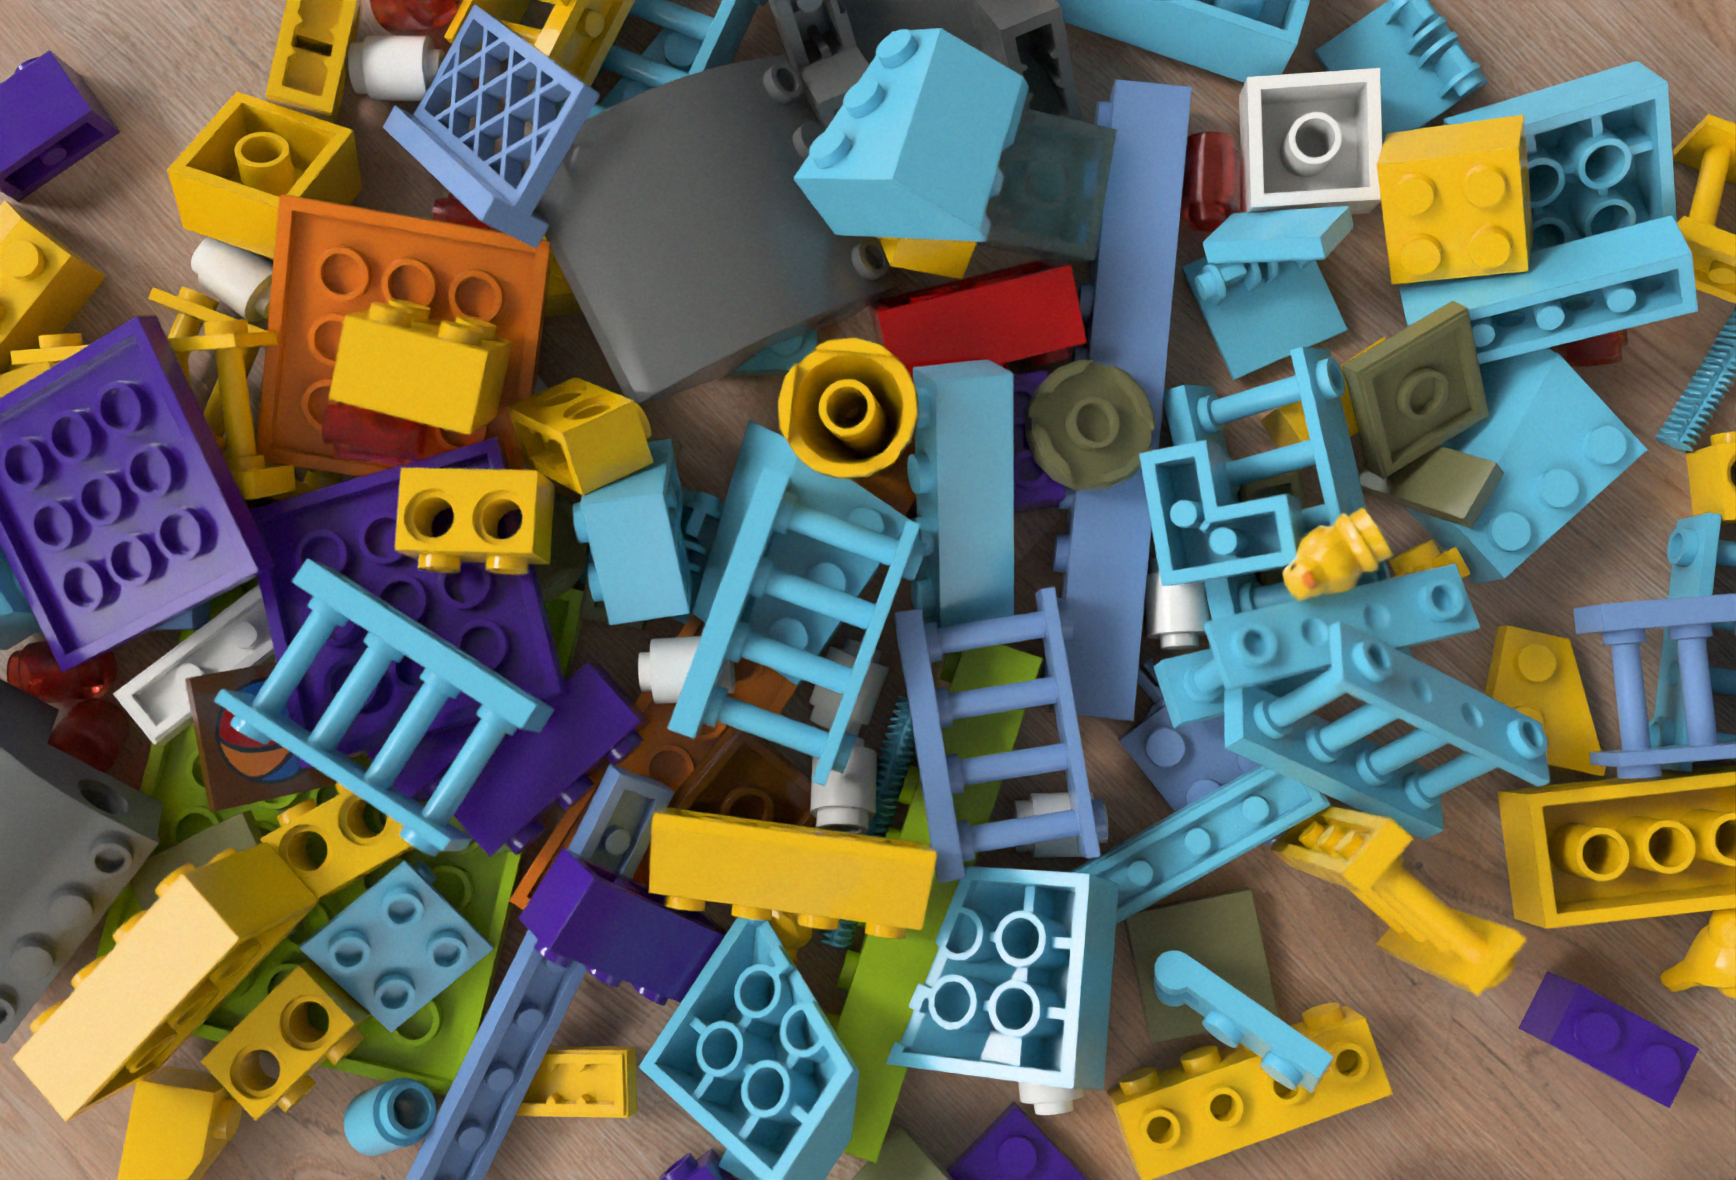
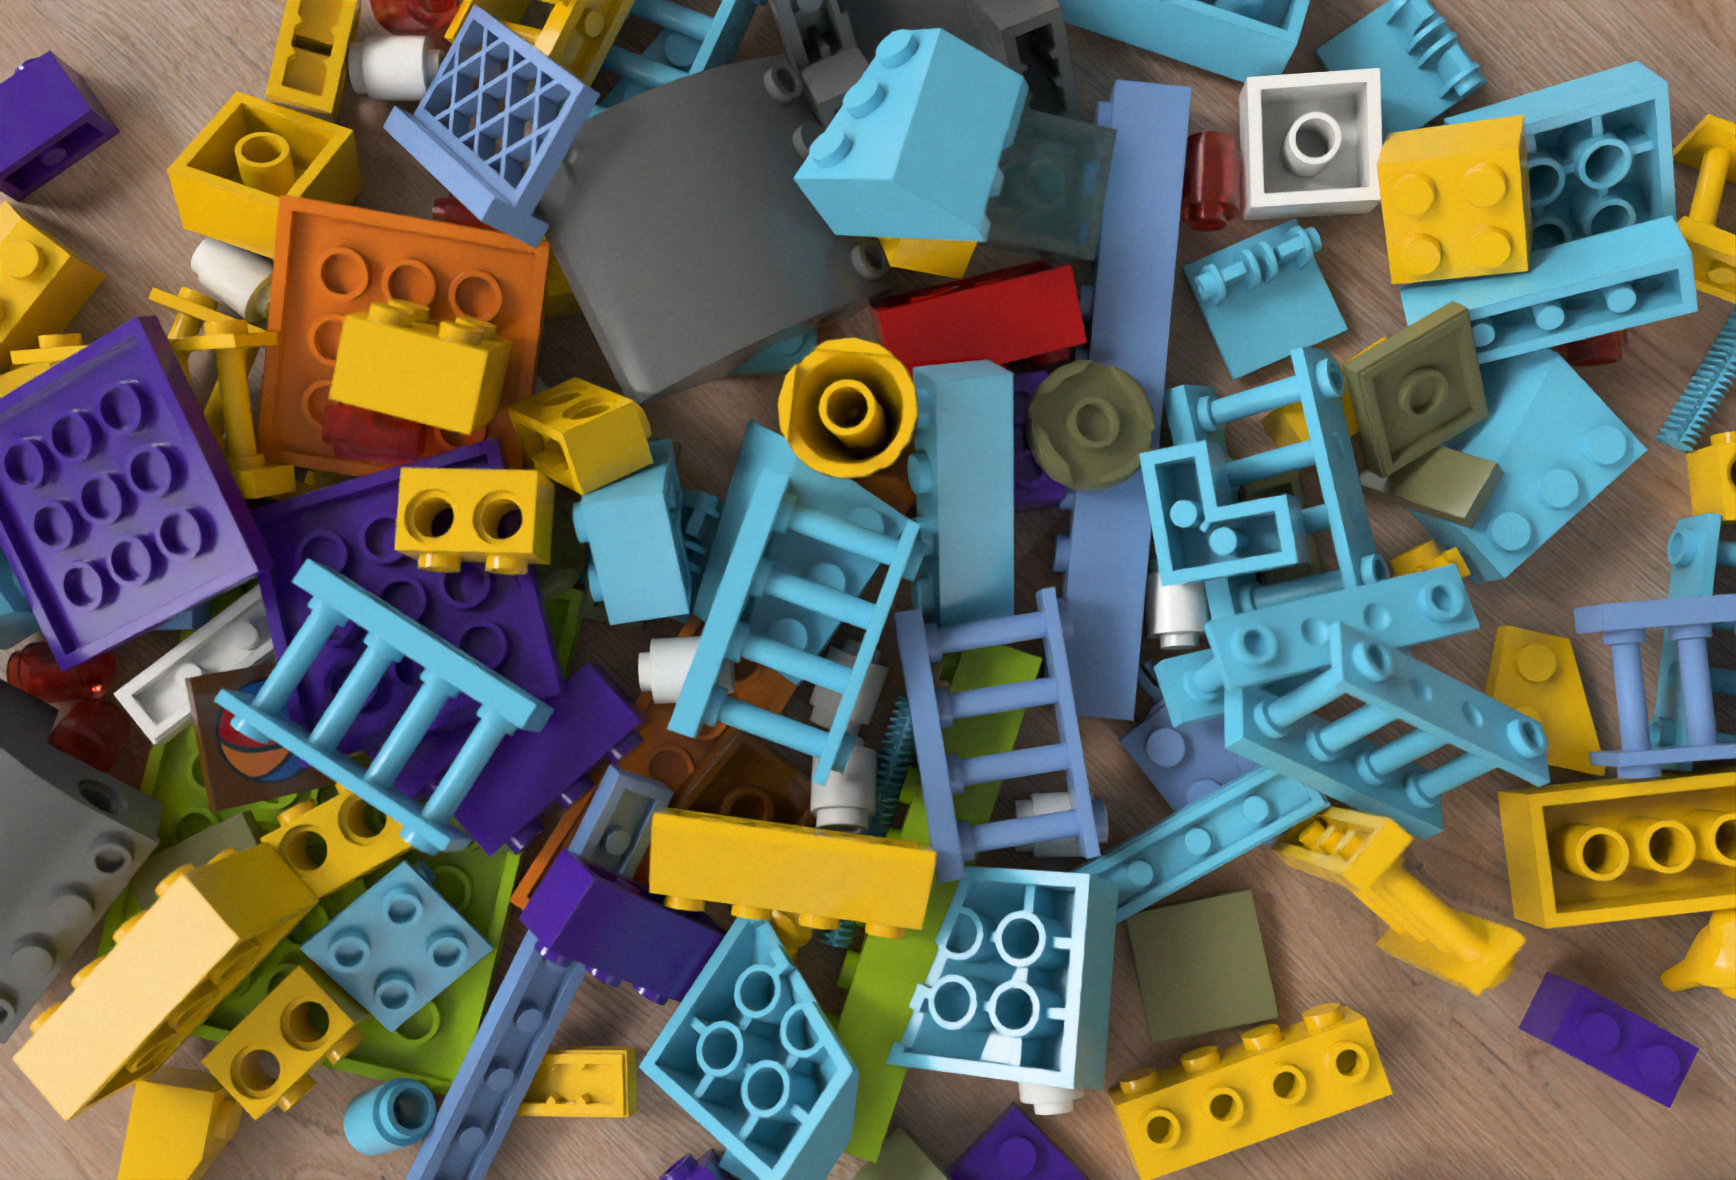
(1238, 1019): medium azure plate -> none
(1279, 235): medium azure tile -> none
(1336, 556): yellow animal -> none

